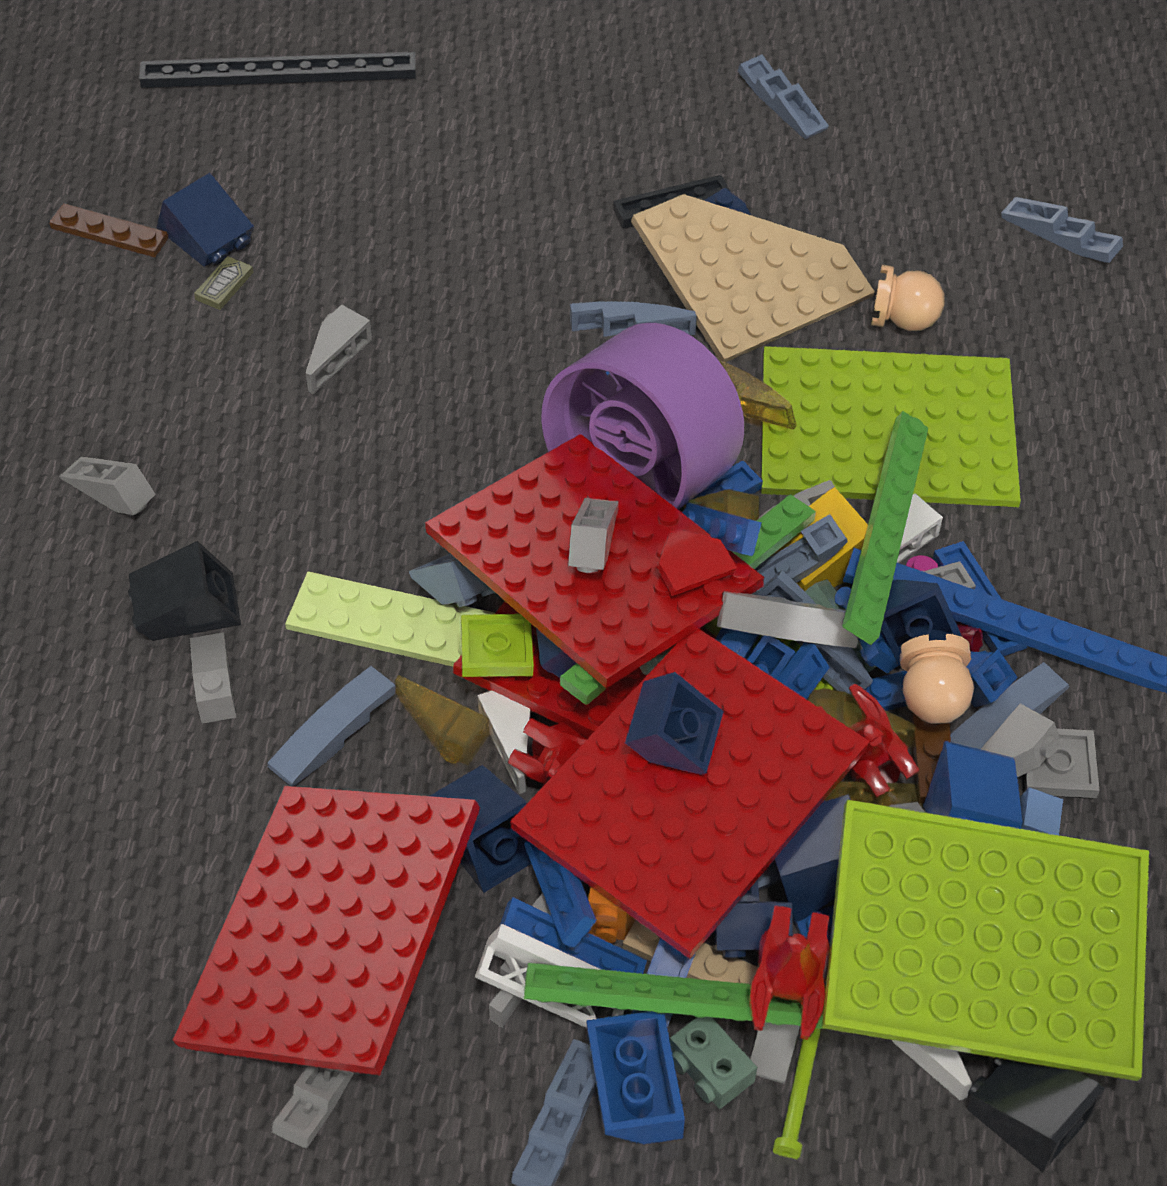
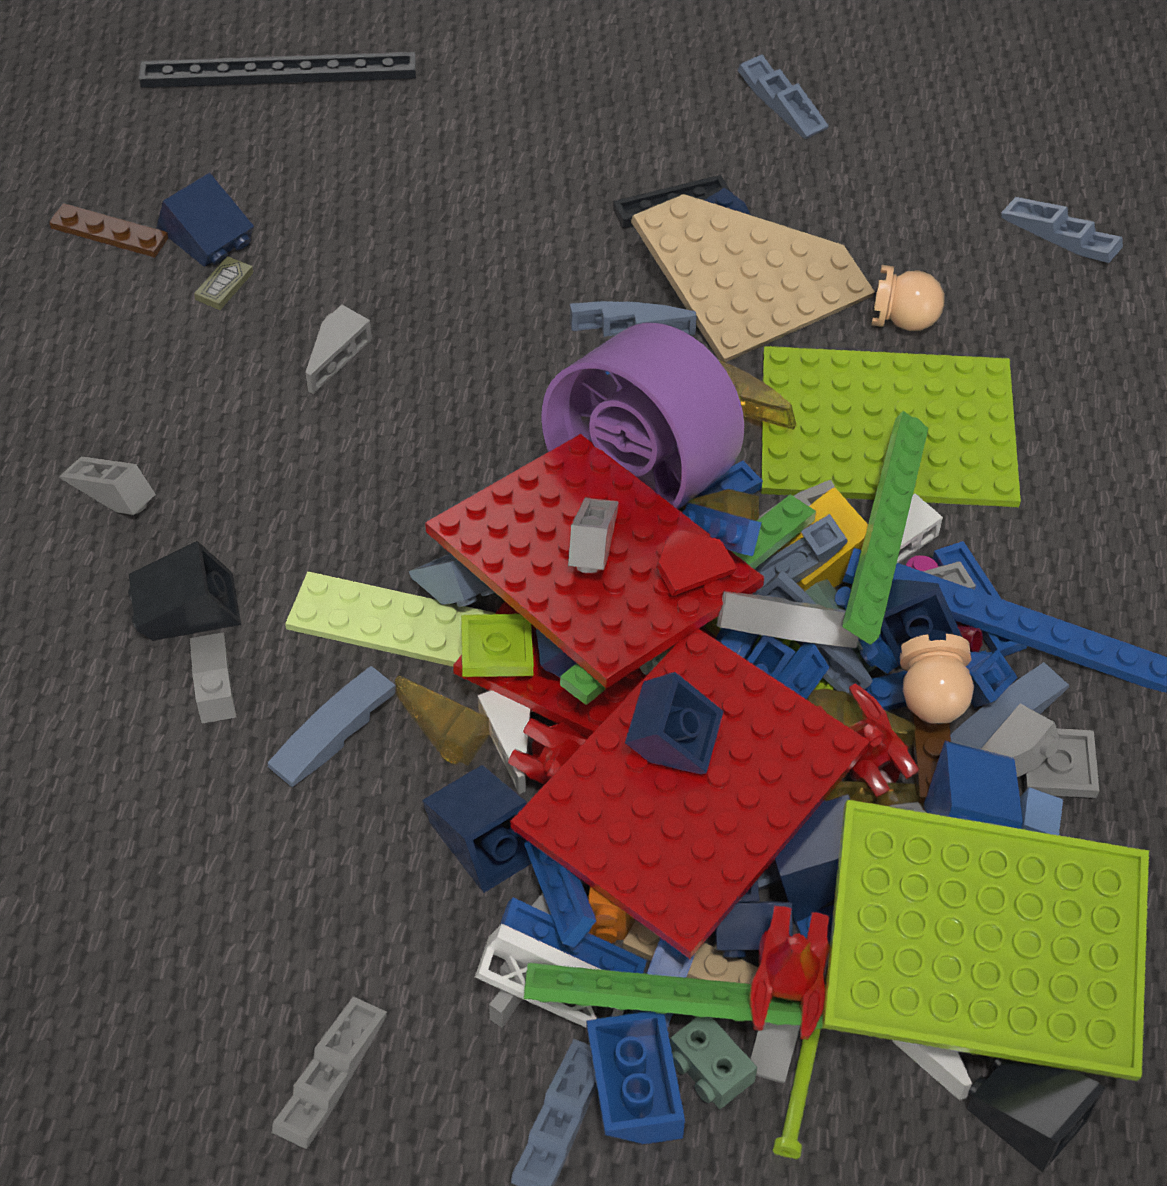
(329, 929): plate -> none

